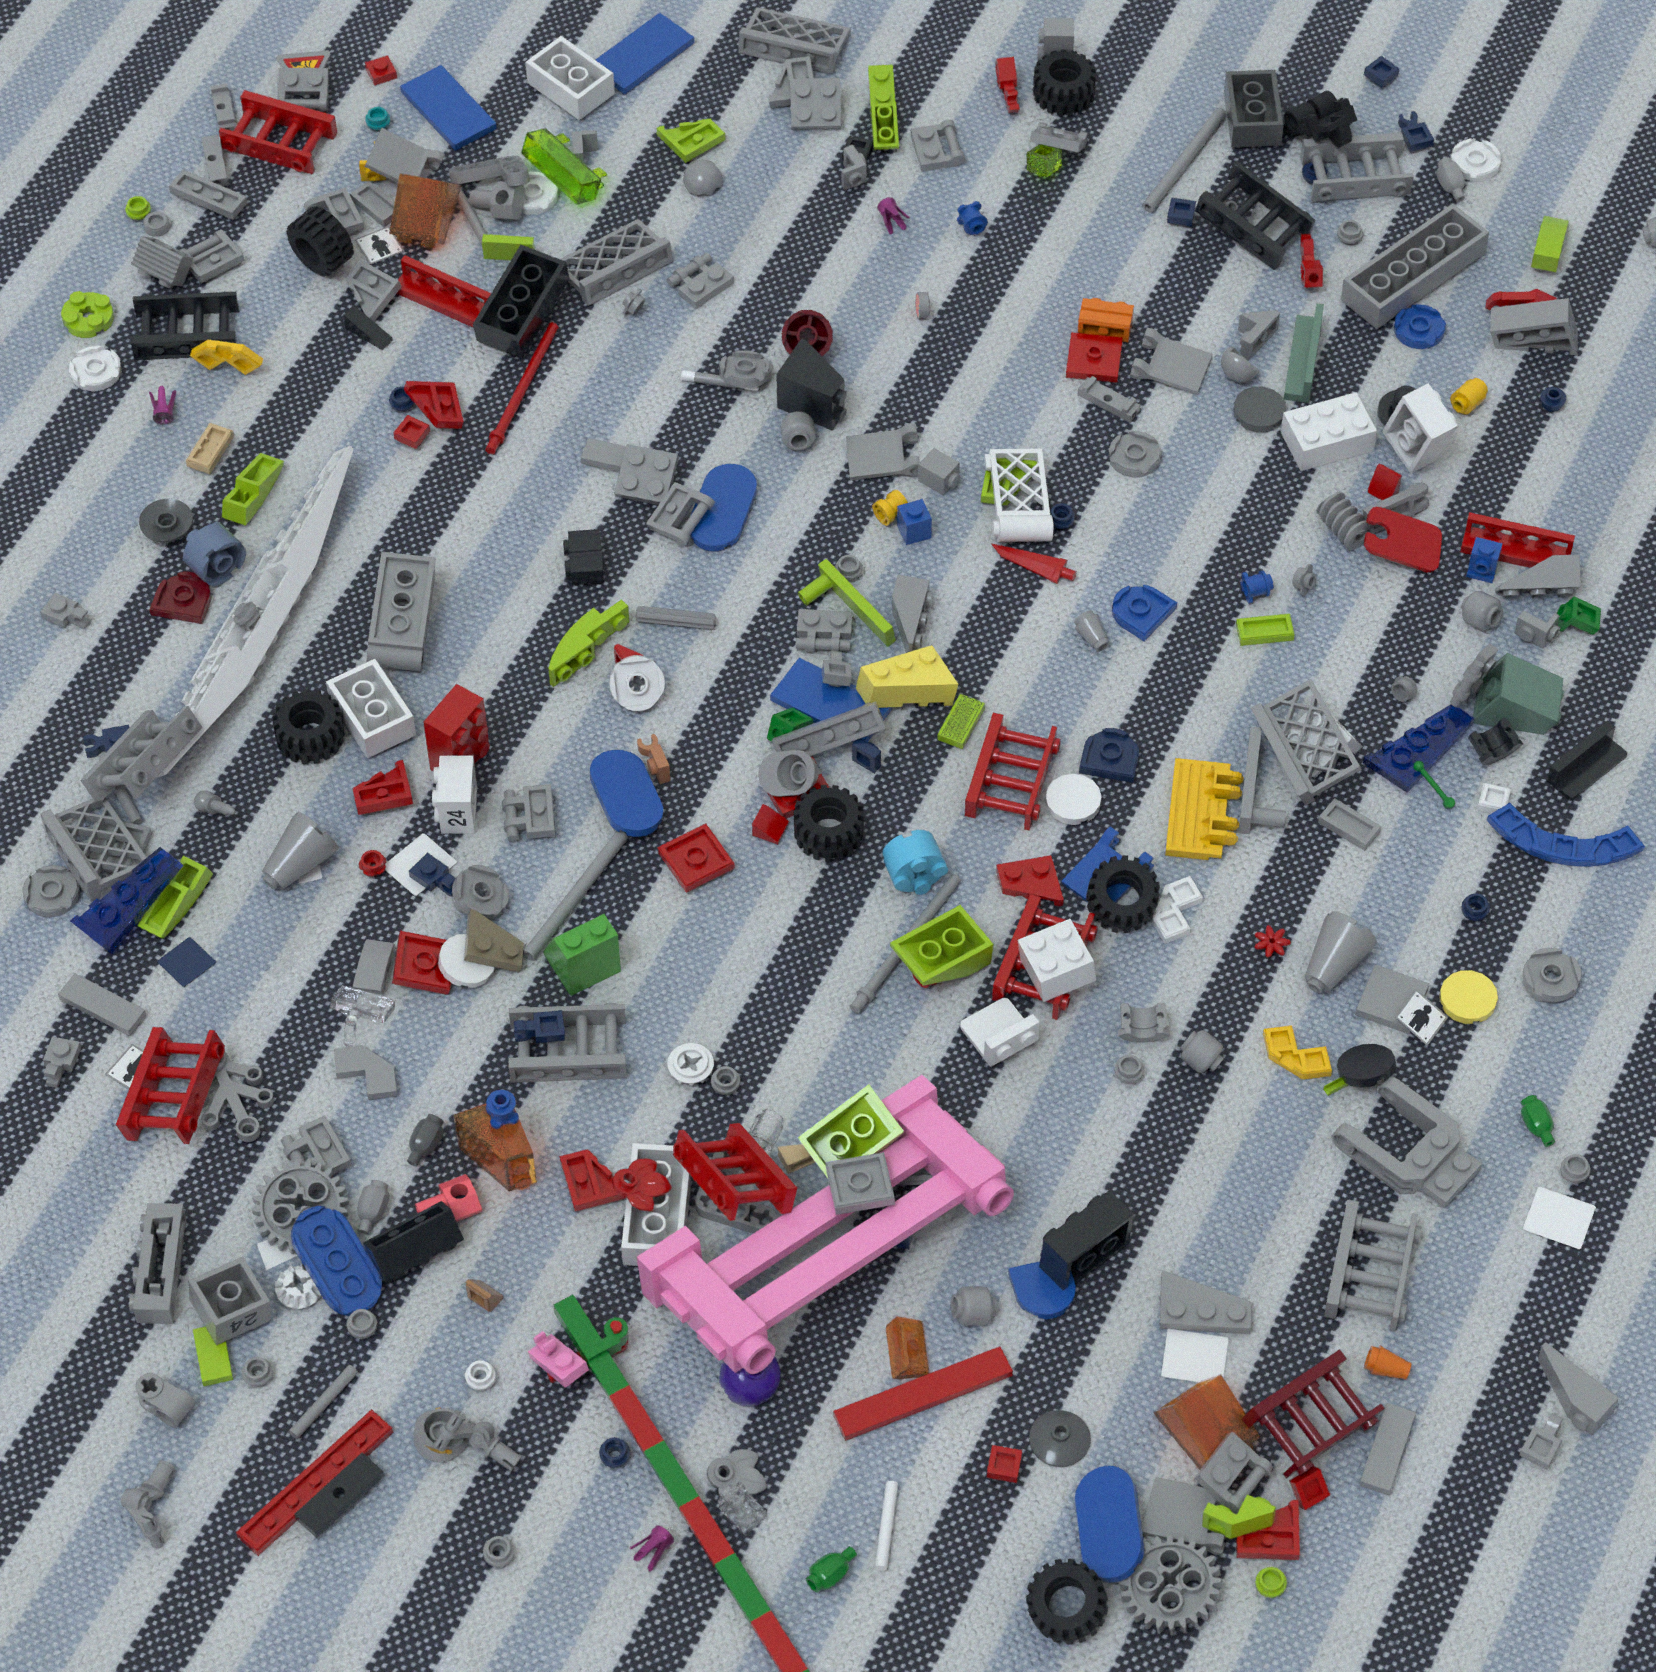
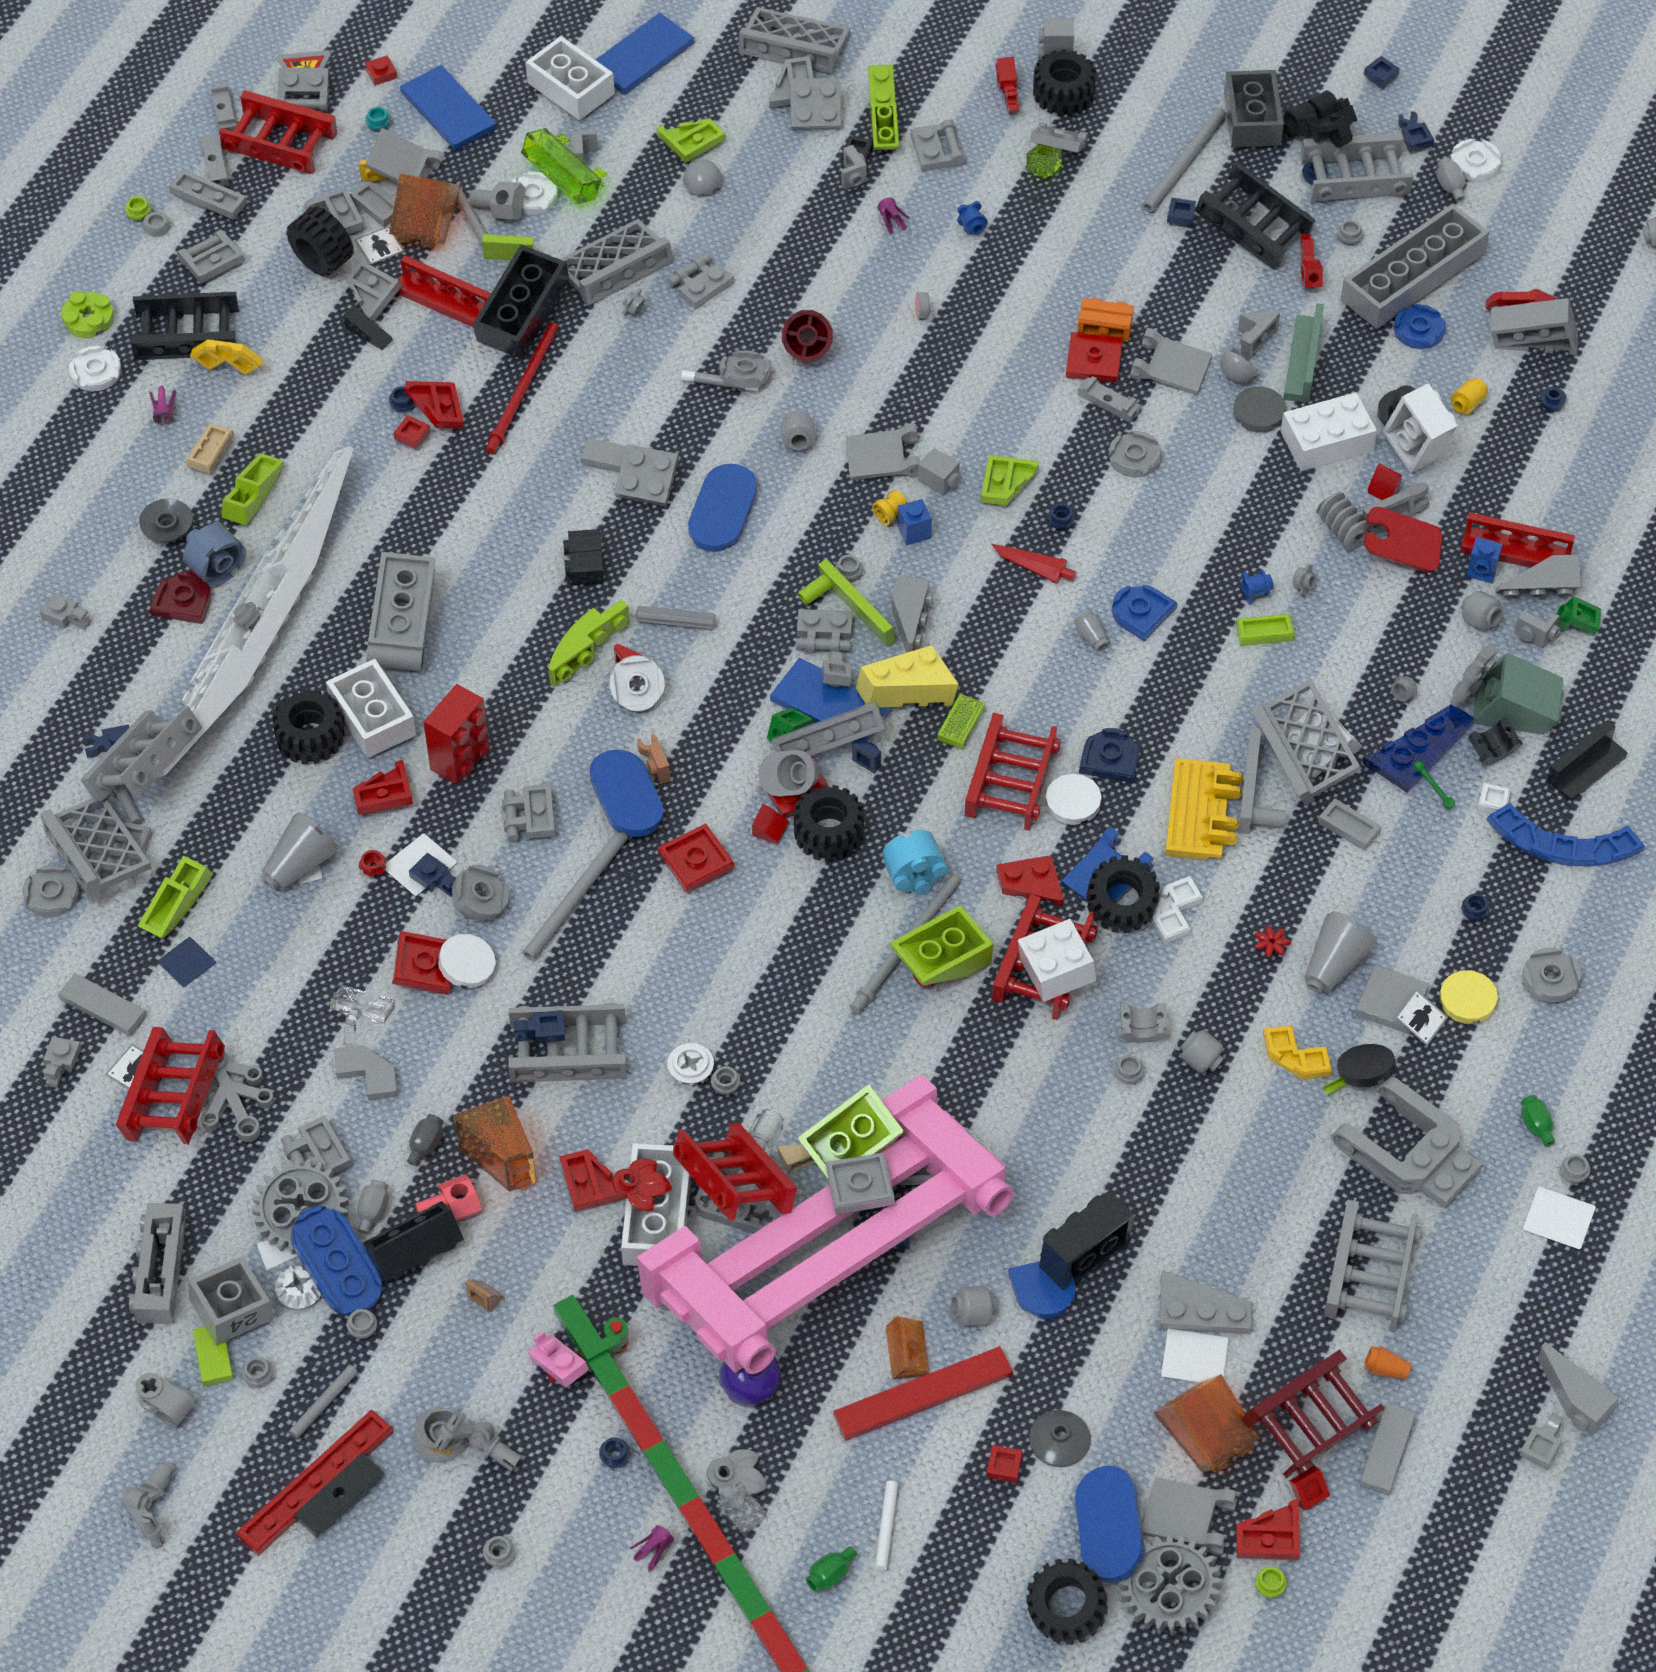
(118, 912): clear blue wing -> none
(162, 262): light grey brick -> none
(208, 802): light grey bar -> none
(373, 966): light grey slope -> none
(455, 794): white brick -> none
(477, 1368): white plate -> none
(491, 944): dark tan wing -> none
(501, 1108): blue brick -> none
(510, 168): light grey beam -> none
(585, 954): bright green slope -> none
(674, 509): light grey plate -> none
(811, 386): black slope -> none
(1000, 1031): white bracket -> none
(1018, 524): white piece -> none
(1226, 1465): light grey plate -> none
(1252, 1516): lime slope -> none
(1549, 243): lime slope -> none

